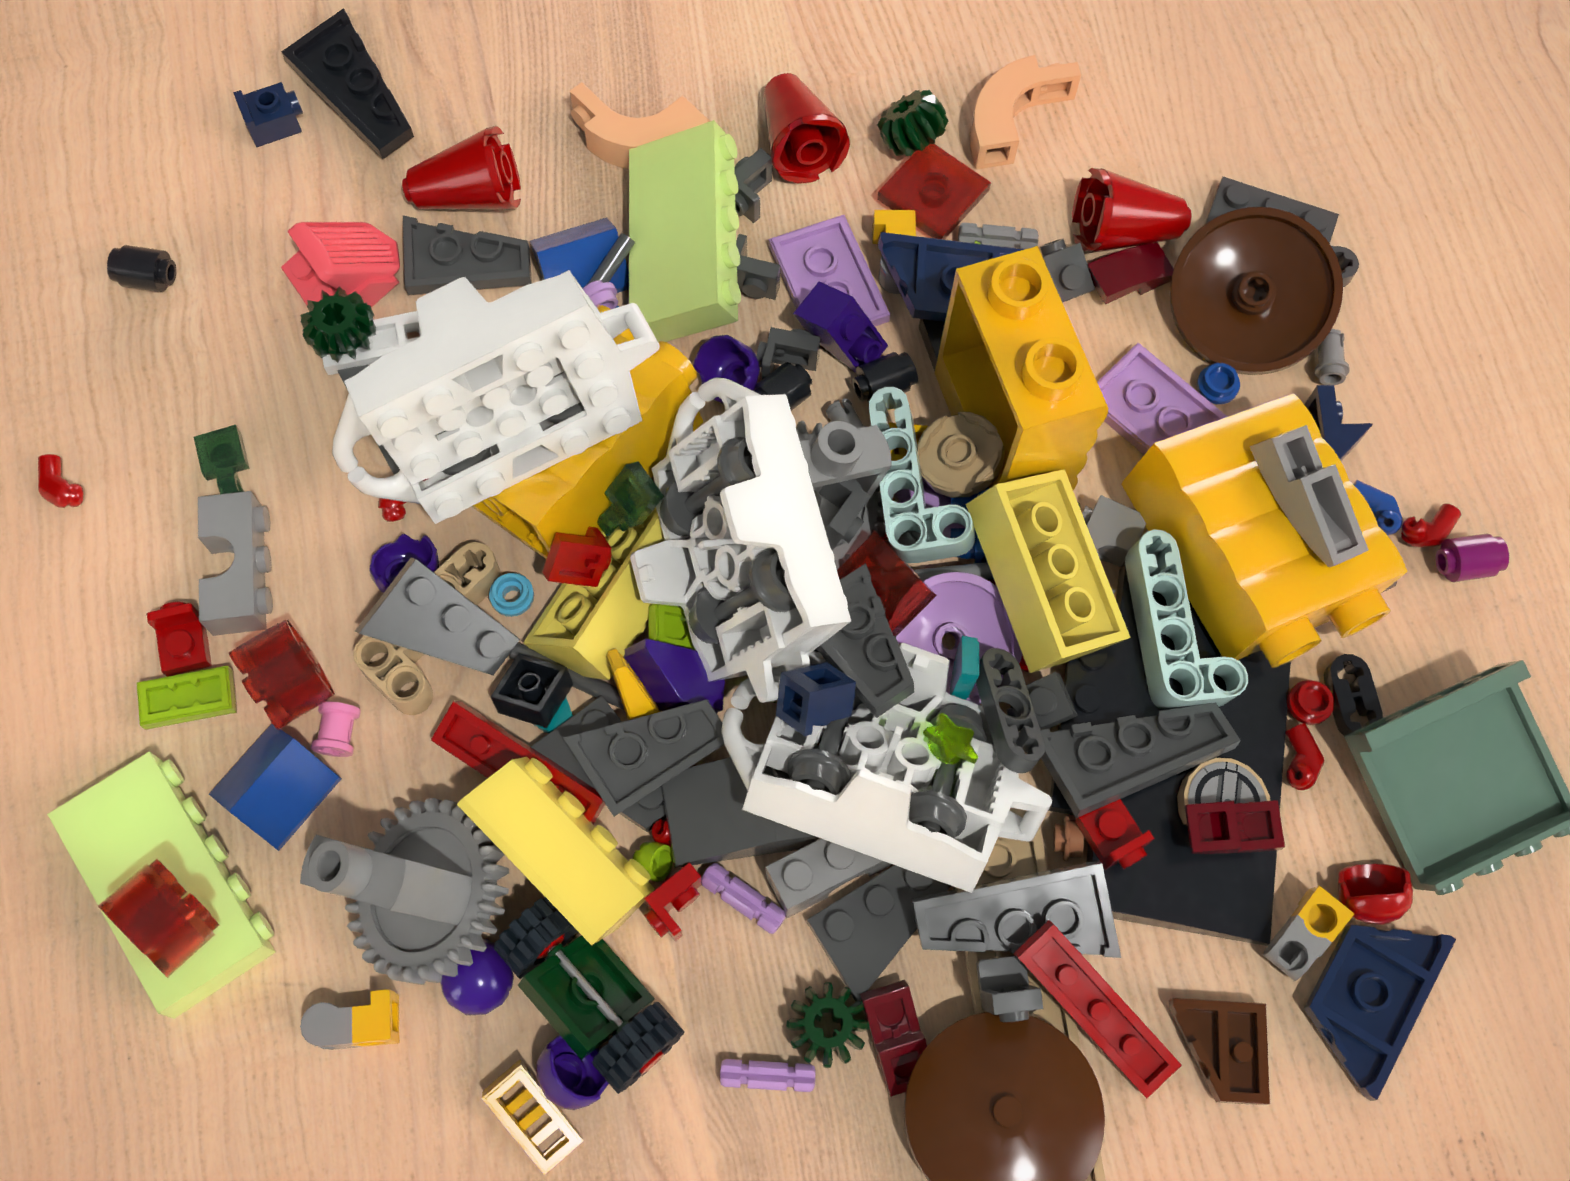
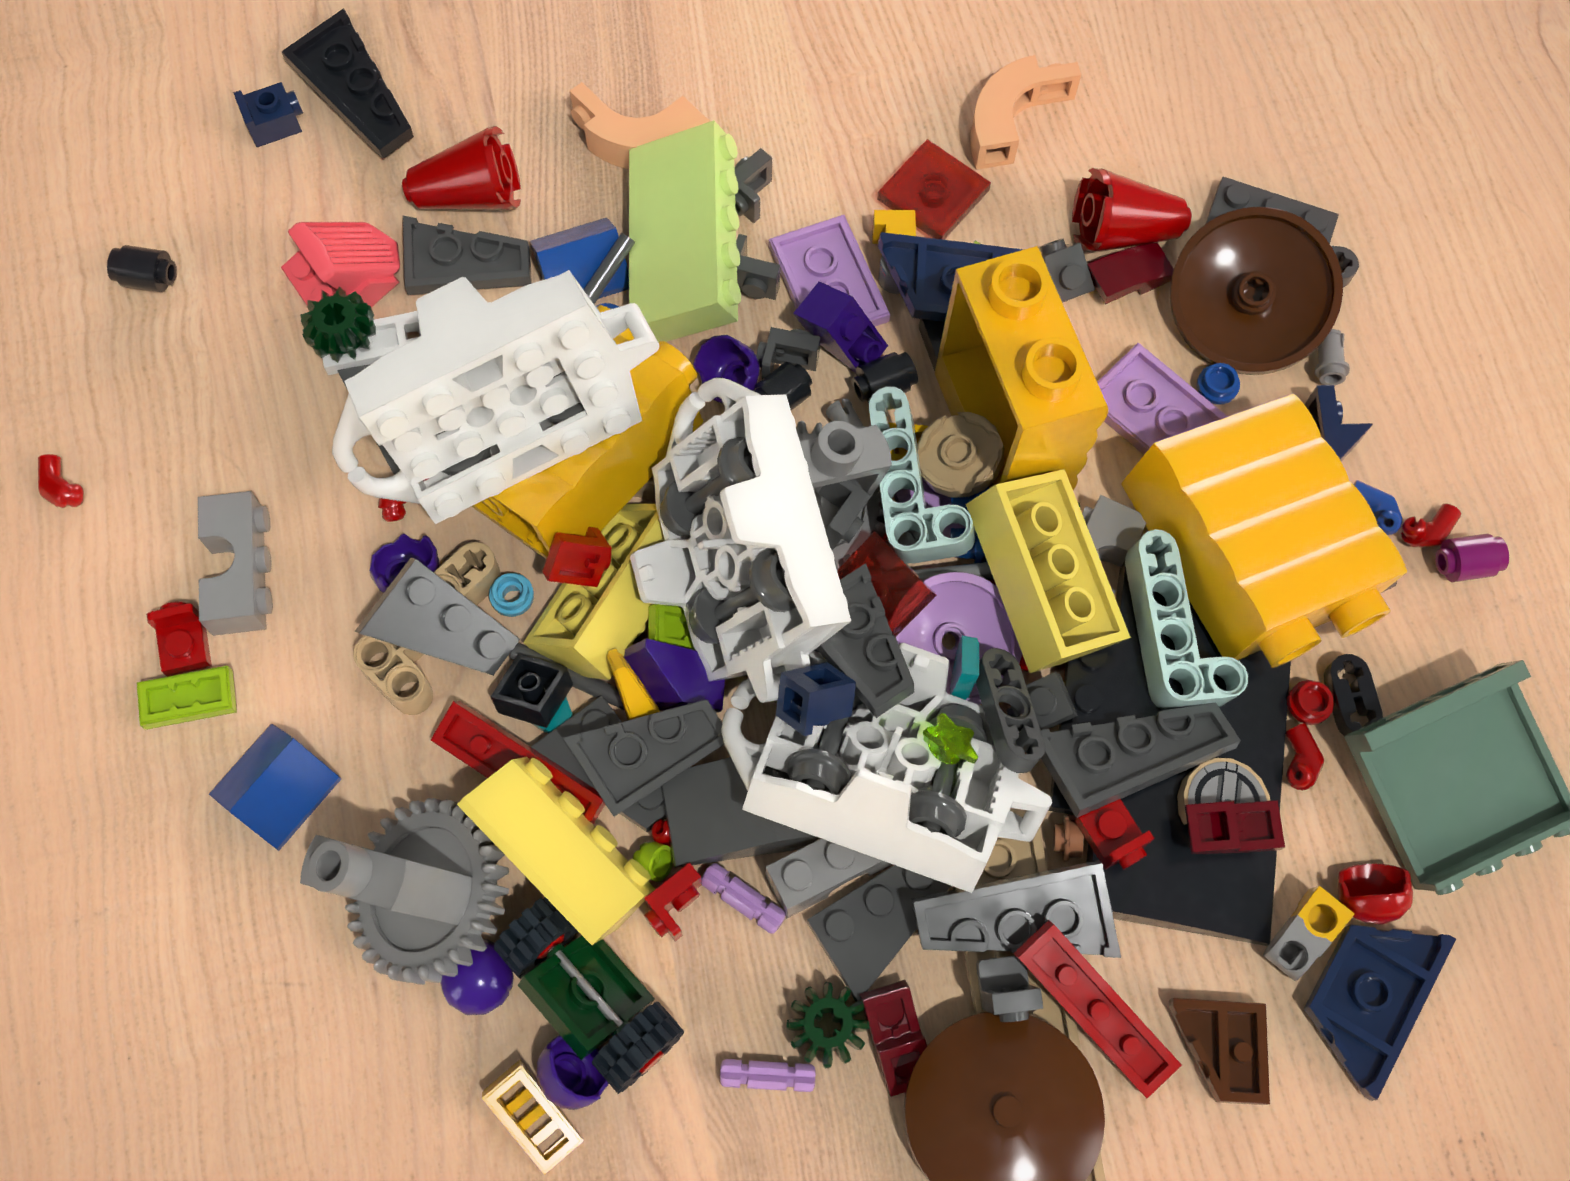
(145, 818): yellowish green brick -> none
(157, 918): clear red brick -> none
(221, 457): clear green plate -> none
(282, 673): clear red brick -> none
(335, 729): bright pink bush -> none
(353, 1026): leg -> none
(602, 293): lavender plate -> none
(632, 499): clear green plate -> none
(802, 131): red cone -> none
(913, 122): dark green gear -> none
(998, 235): light grey axle -> none
(1310, 495): light grey slope -> none

